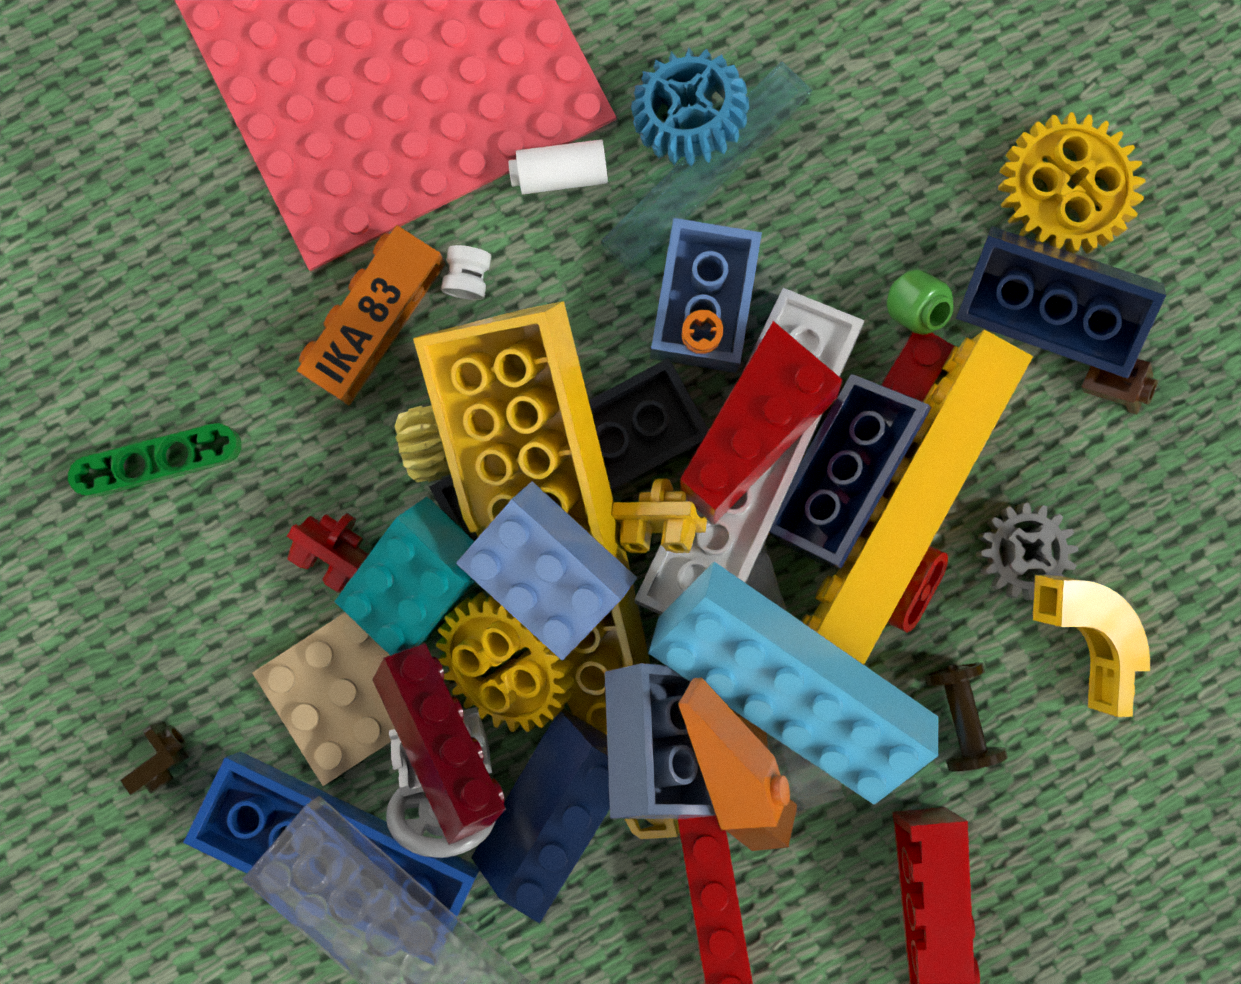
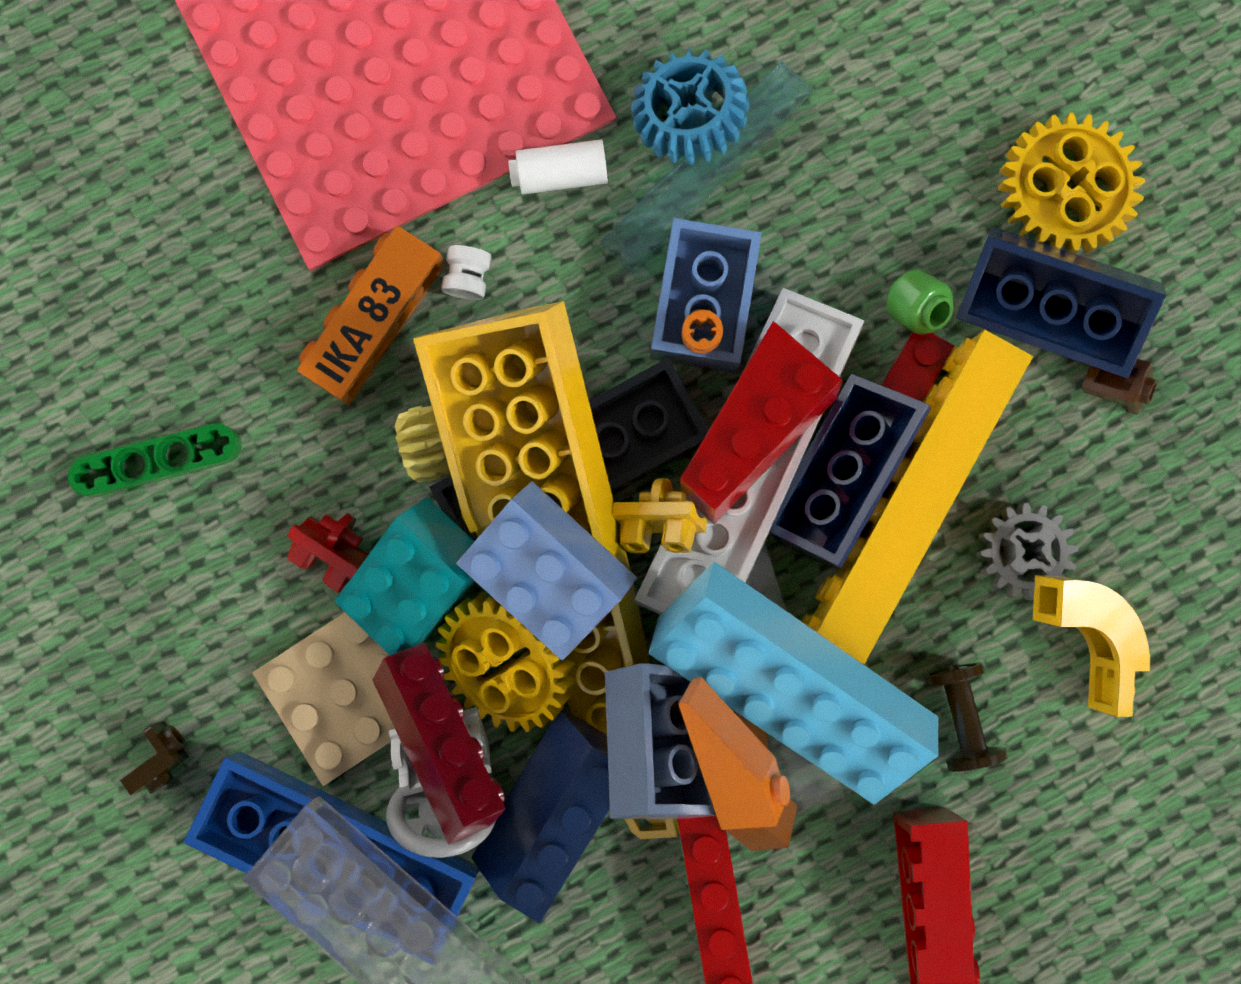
(919, 590): red plate -> none

